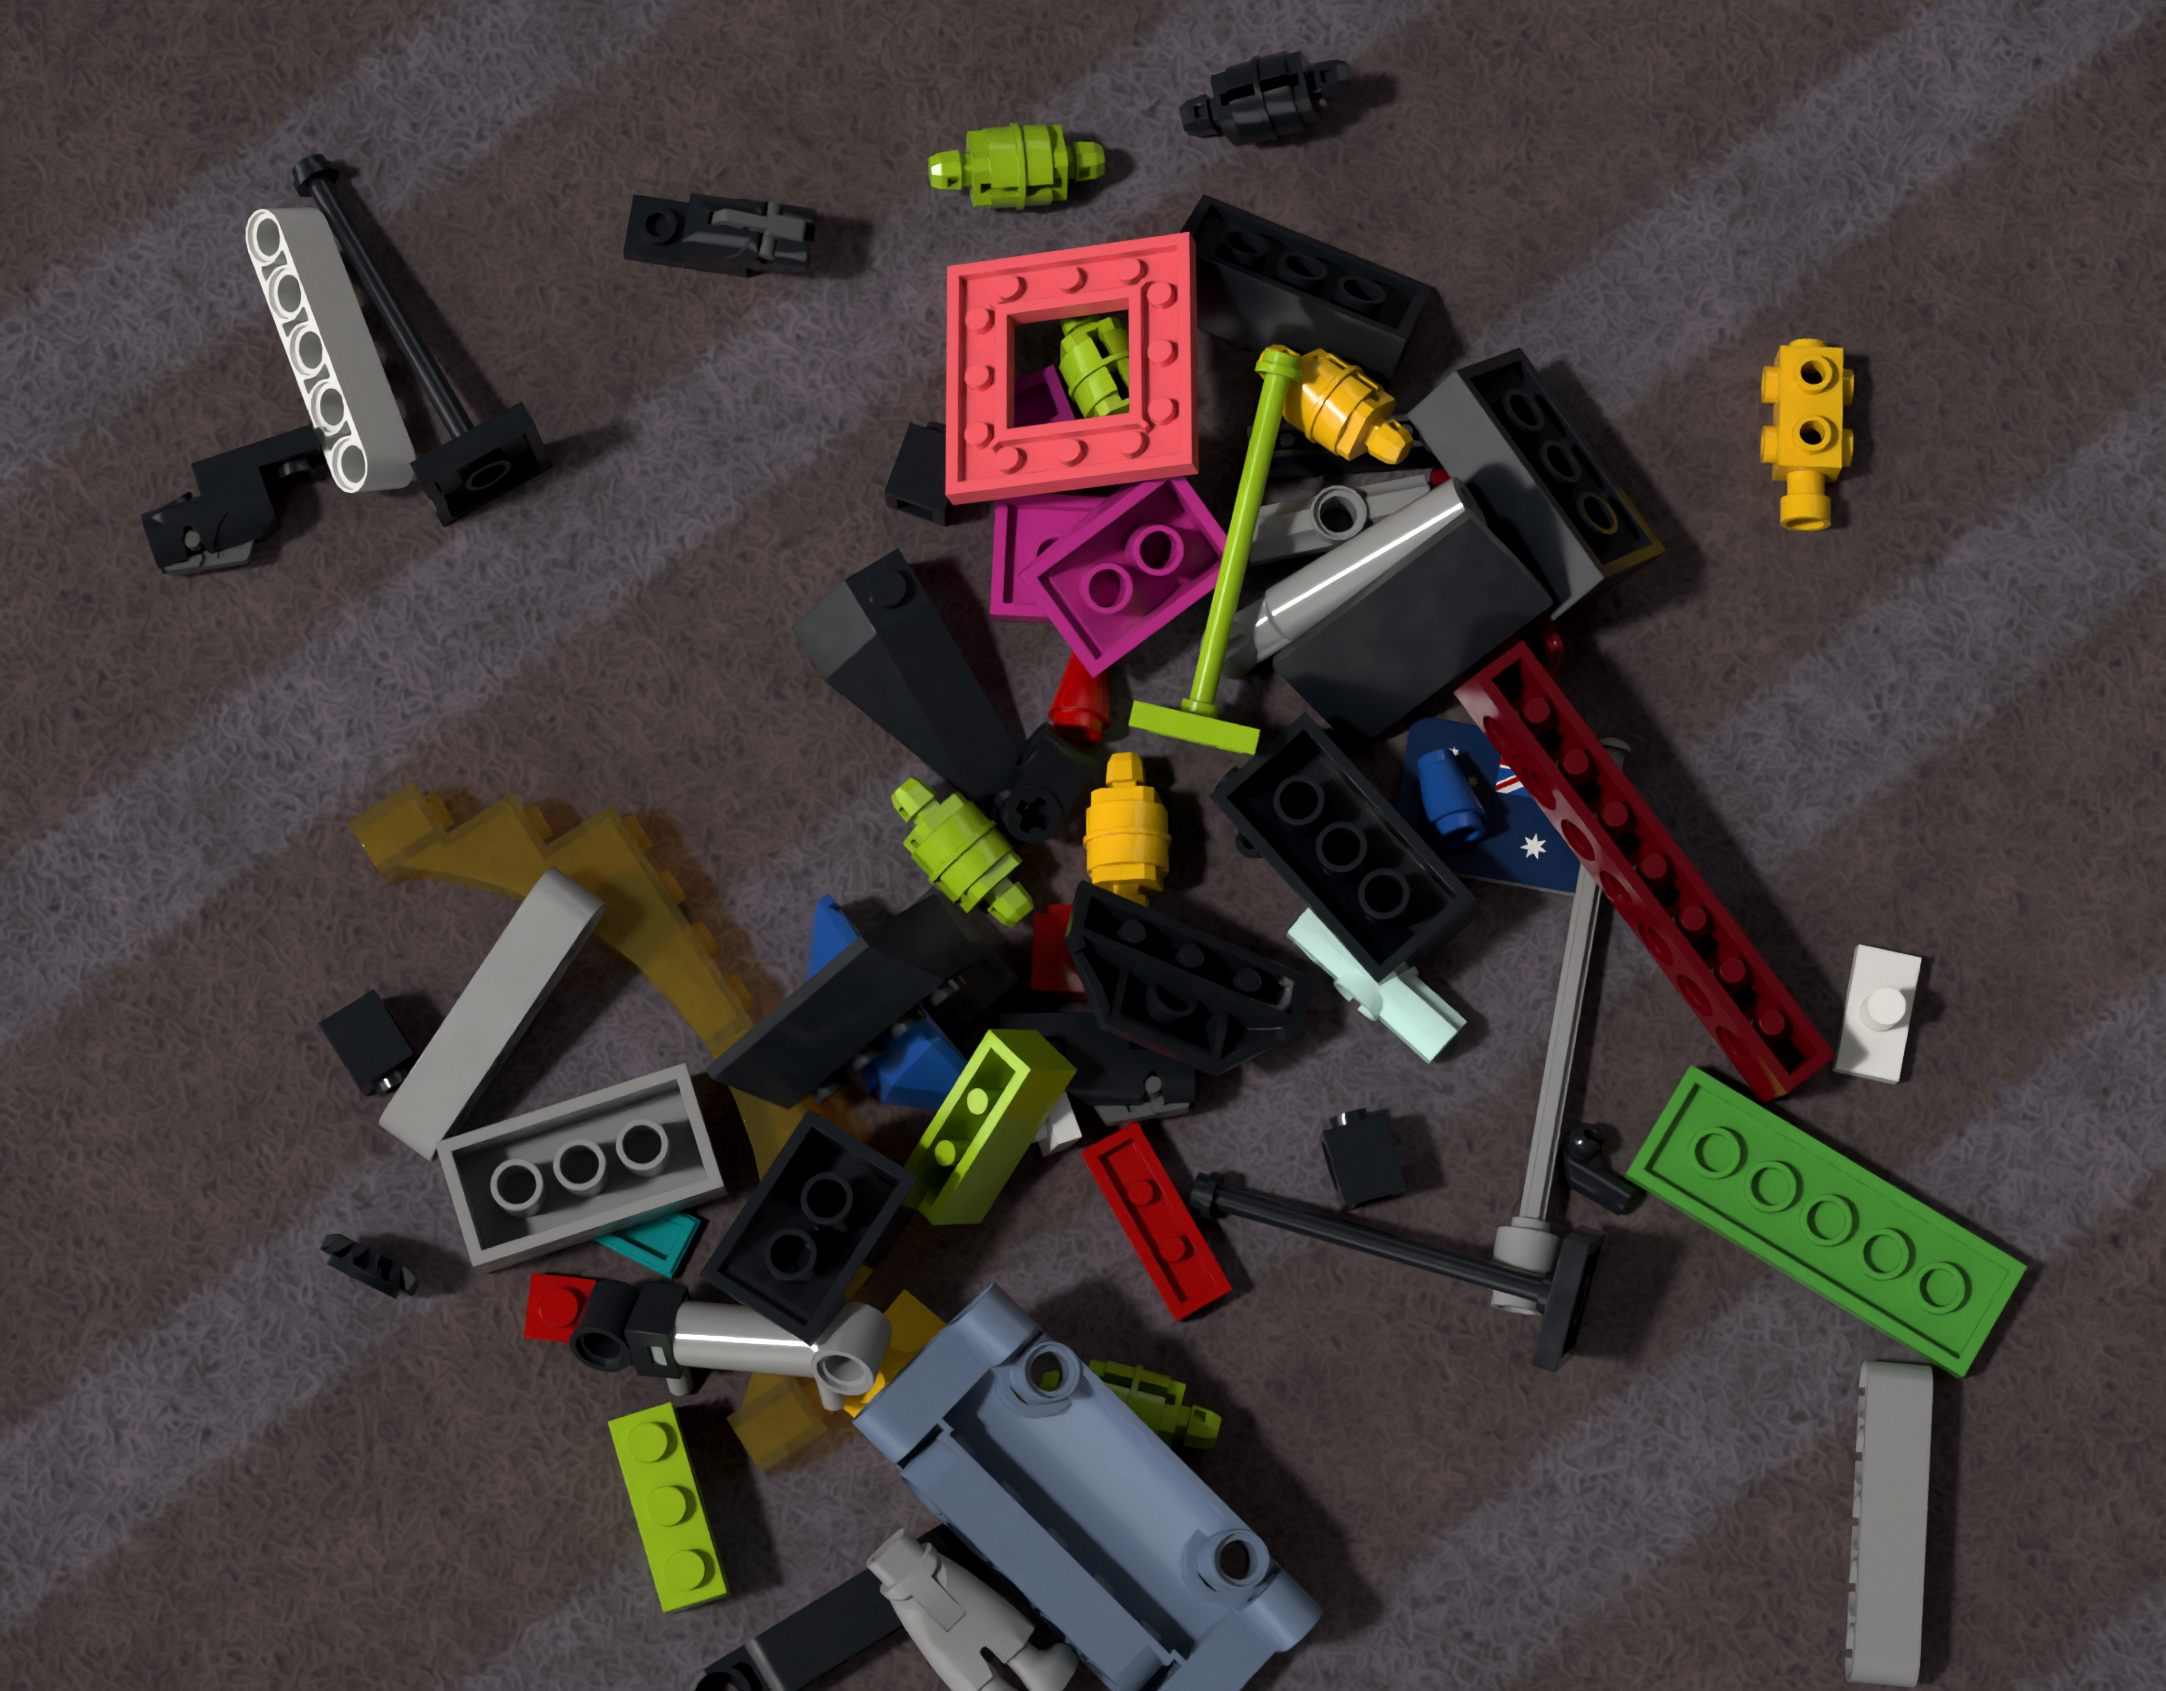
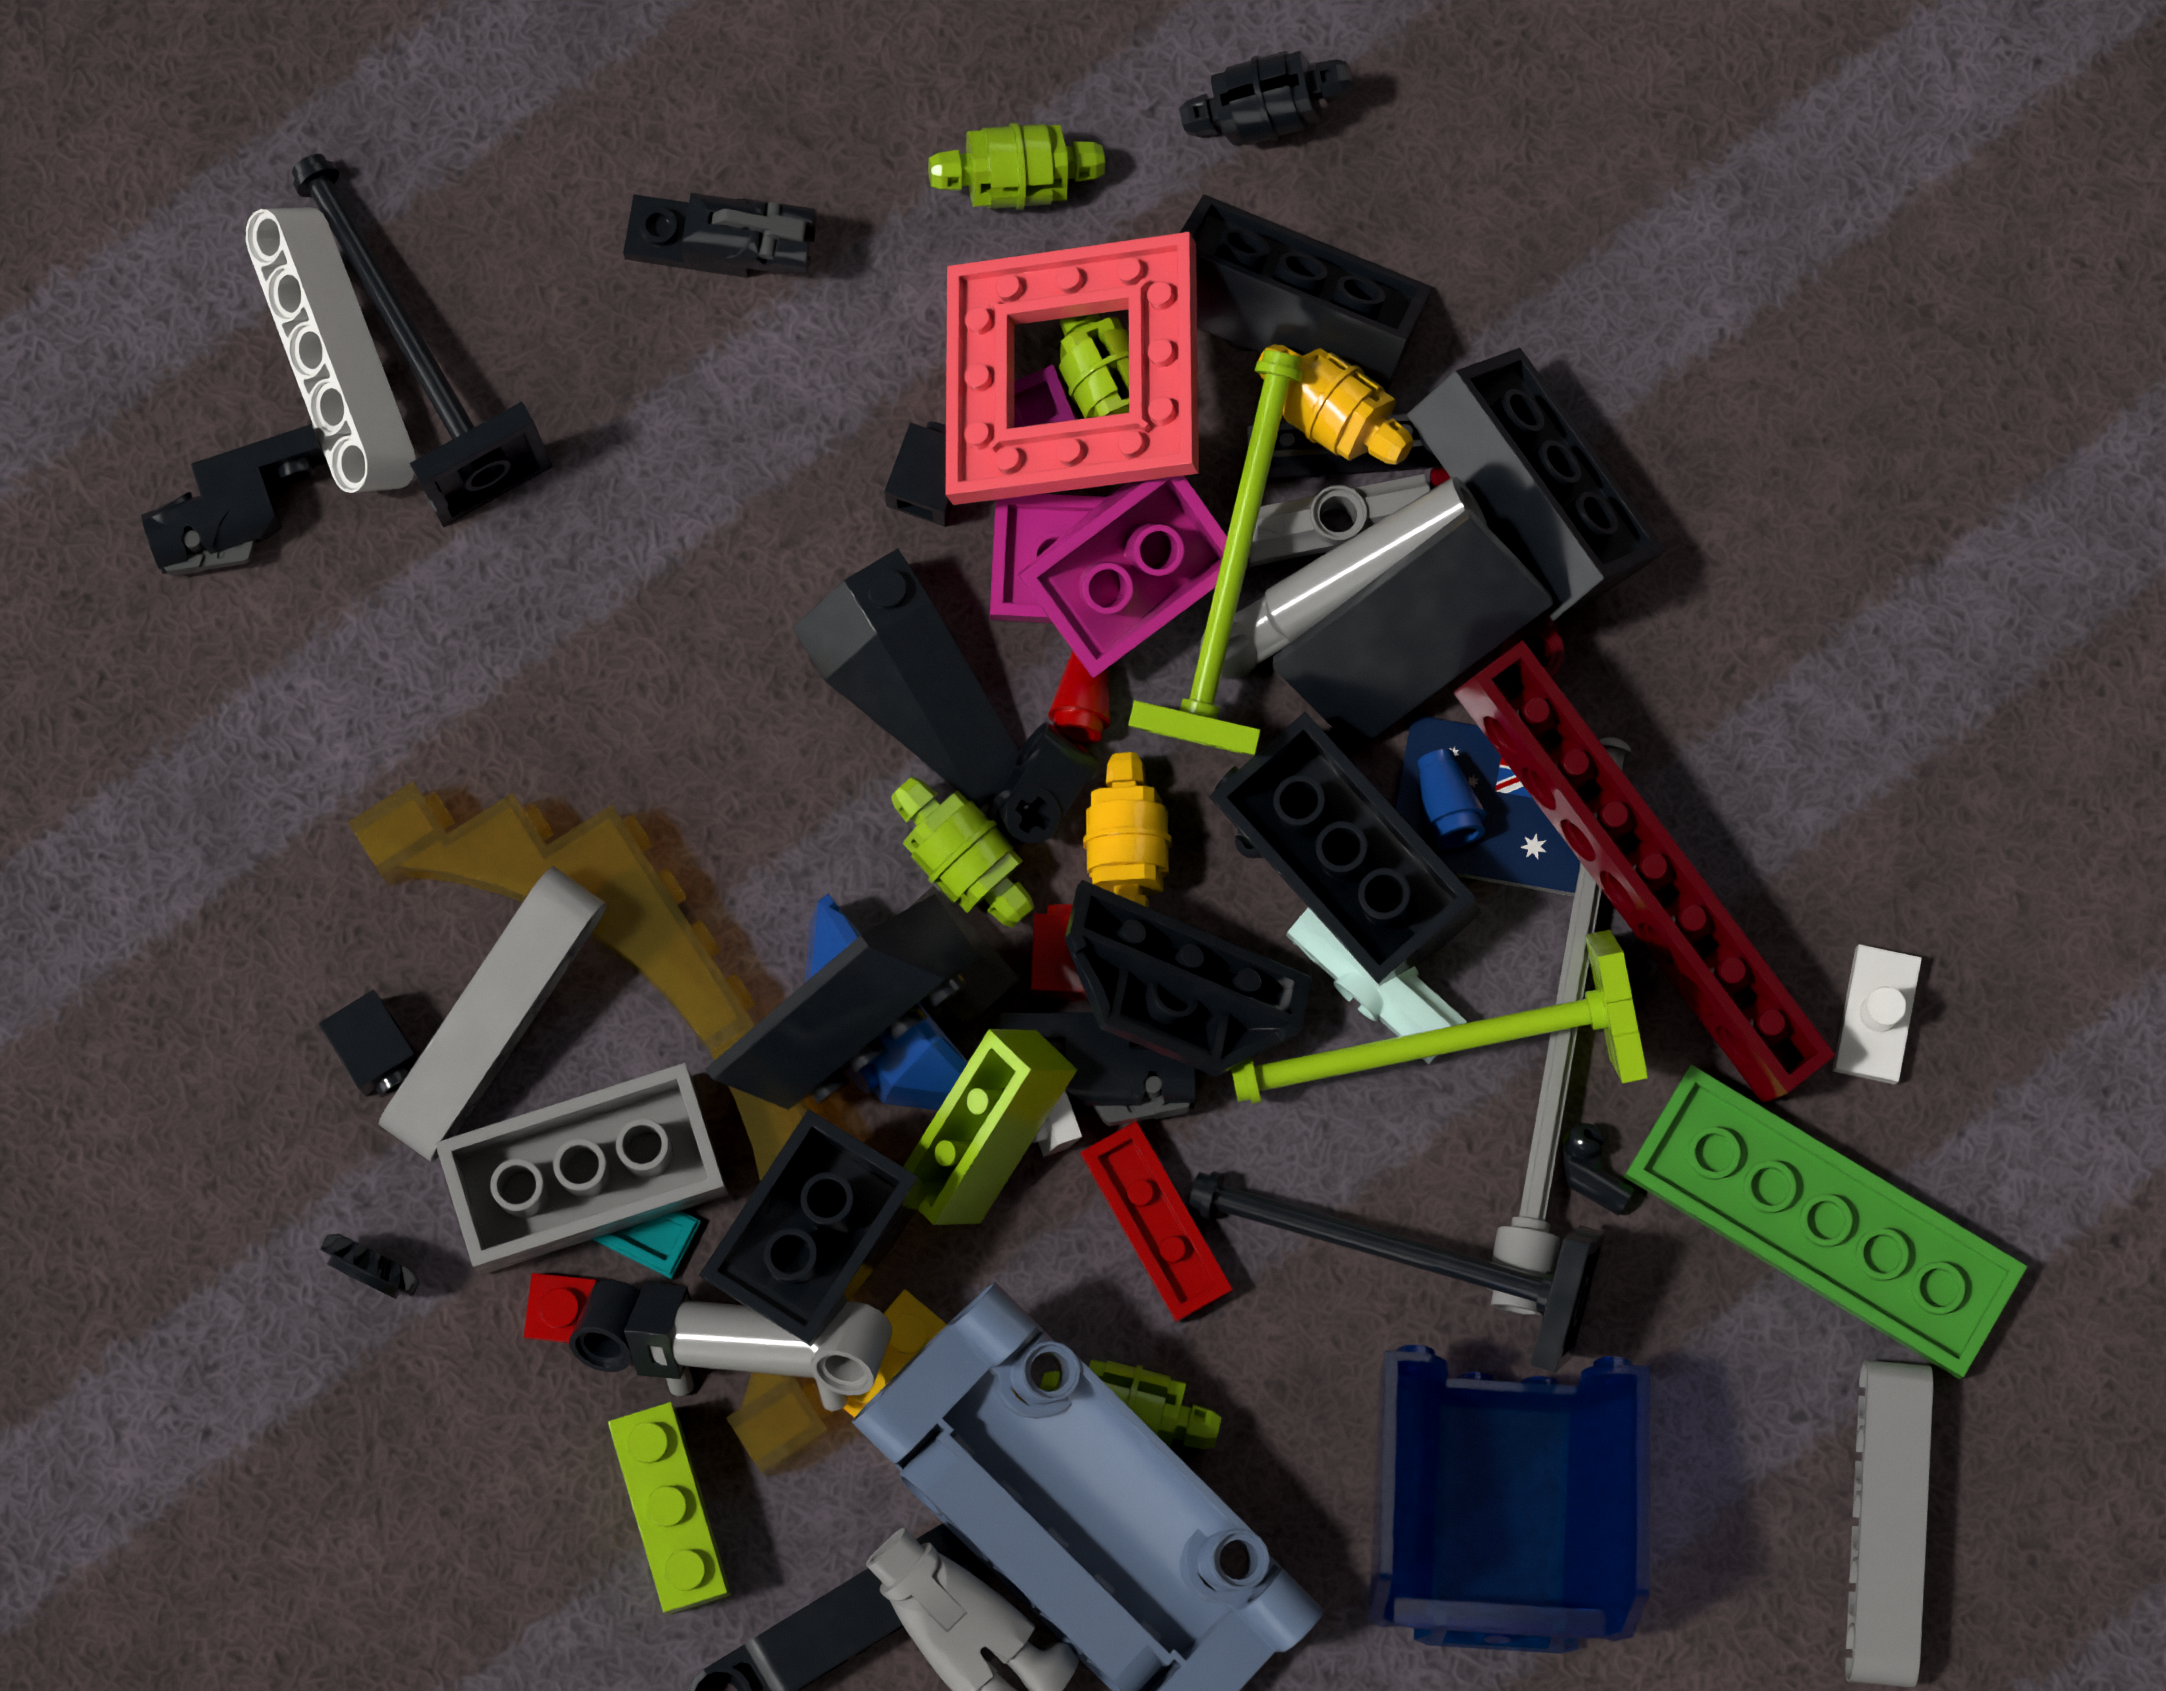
(1362, 1159): black brick -> none
(1510, 1505): none -> clear blue windscreen
(1605, 1008): none -> lime tile
(1801, 409): yellow brick -> none

